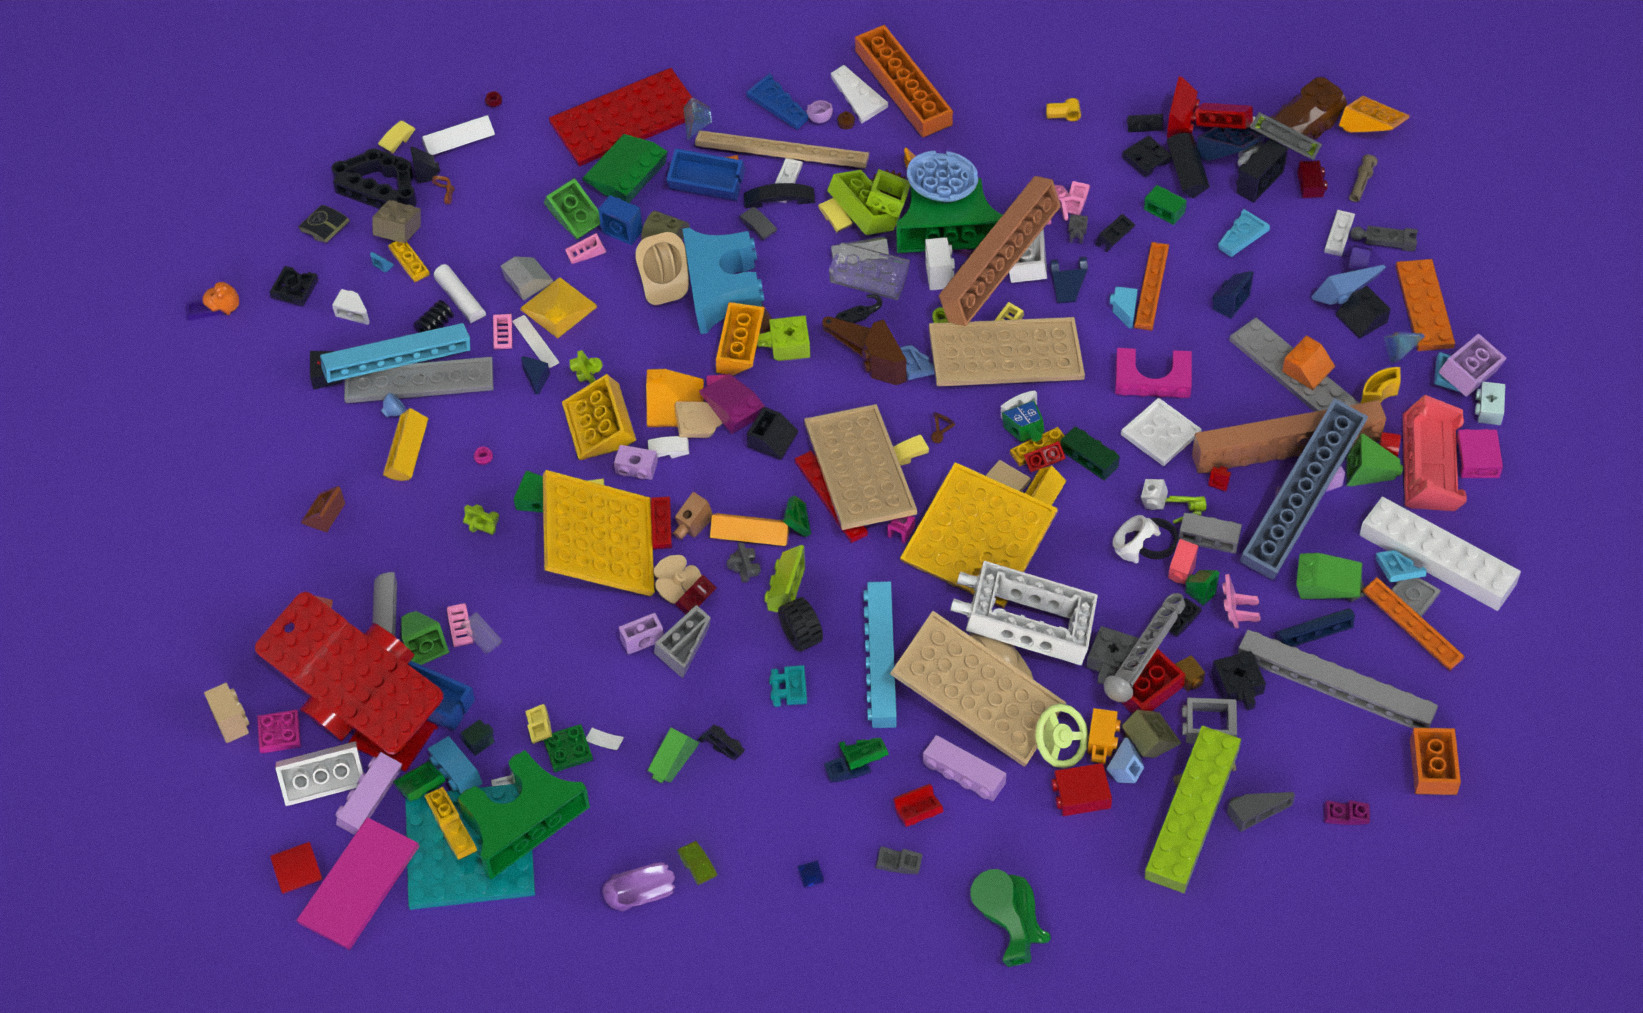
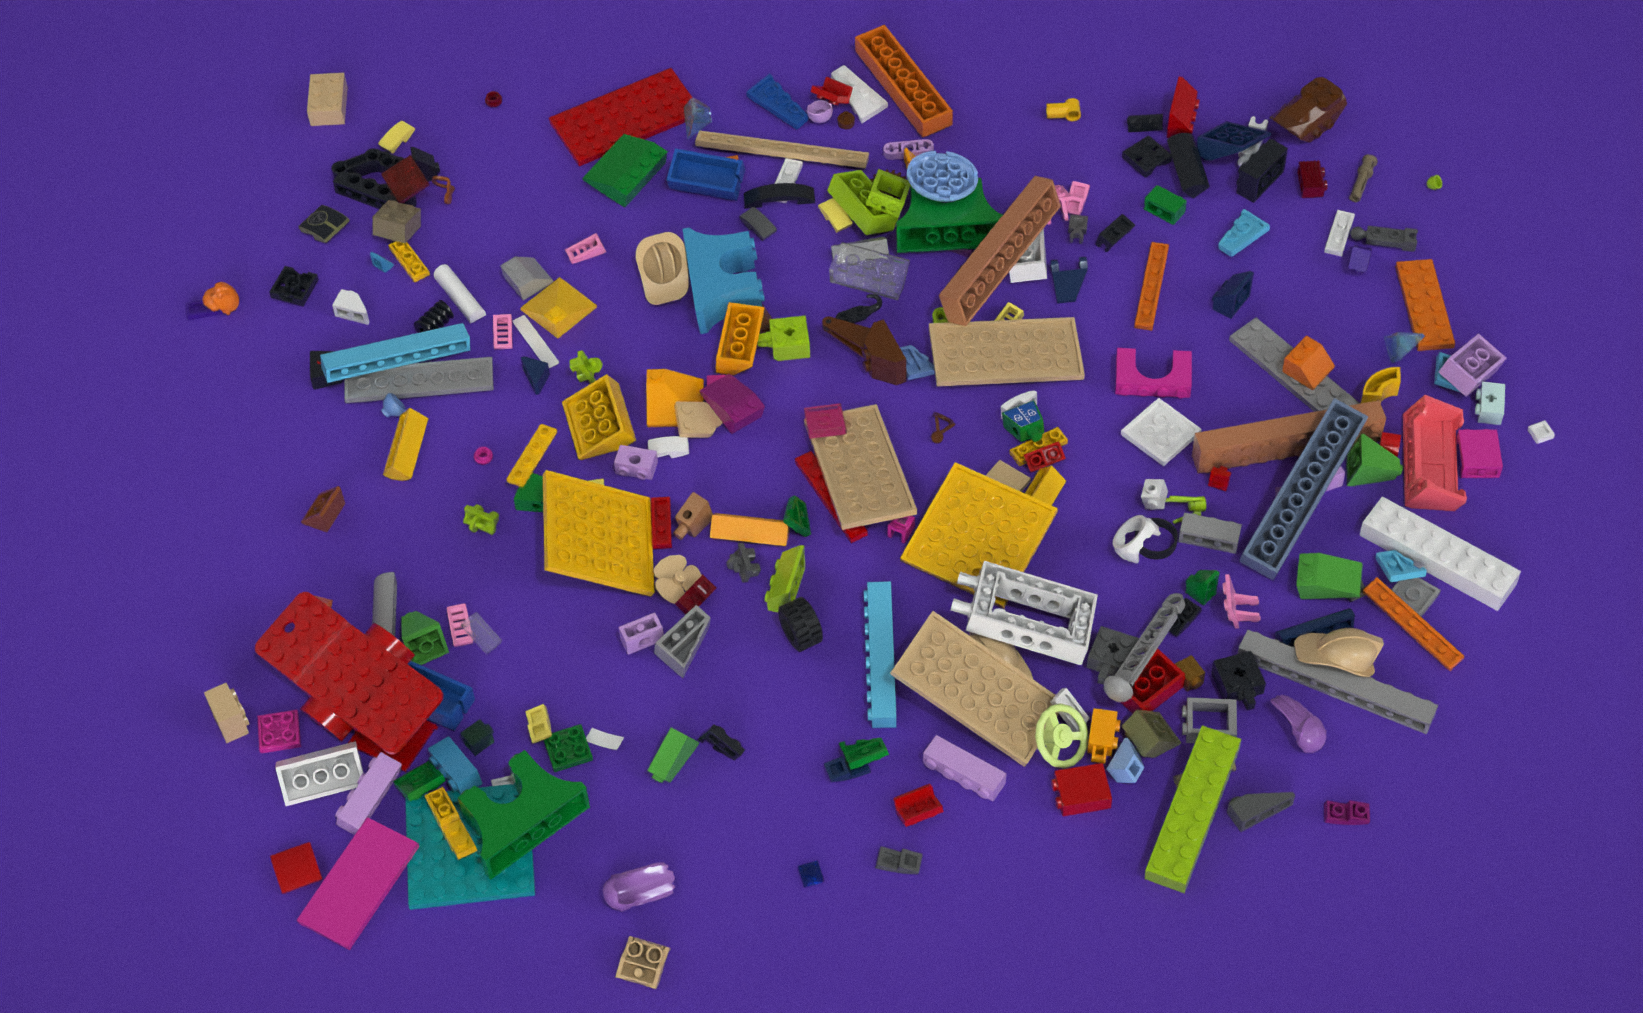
(327, 99): none -> tan brick
(405, 179): none -> clear red plate
(458, 135): white brick -> none
(531, 455): none -> yellow bracket
(573, 209): bright green slope -> none
(620, 220): blue brick -> none
(642, 962): none -> tan slope
(659, 223): olive brick -> none
(697, 862): clear neon green slope -> none
(771, 434): black slope -> none
(795, 686): teal plate -> none
(825, 421): none -> clear pink tile
(834, 91): none -> red bracket
(895, 146): none -> lavender beam
(910, 448): light yellow slope -> none
(938, 263): white brick -> none
(1011, 905): green animal -> none
(1066, 698): none -> white plate
(1090, 453): dark green brick -> none
(1124, 304): medium azure slope -> none
(1183, 562): coral slope -> none
(1224, 115): red brick -> none
(1286, 136): dark grey piece -> none
(1306, 728): none -> medium lavender hair
(1341, 286): medium blue wedge -> none
(1342, 648): none -> tan piece
(1364, 312): black slope -> none
(1370, 115): light orange slope -> none
(1434, 182): none -> lime hinge
(1435, 761): orange brick -> none
(1541, 432): none -> white tile

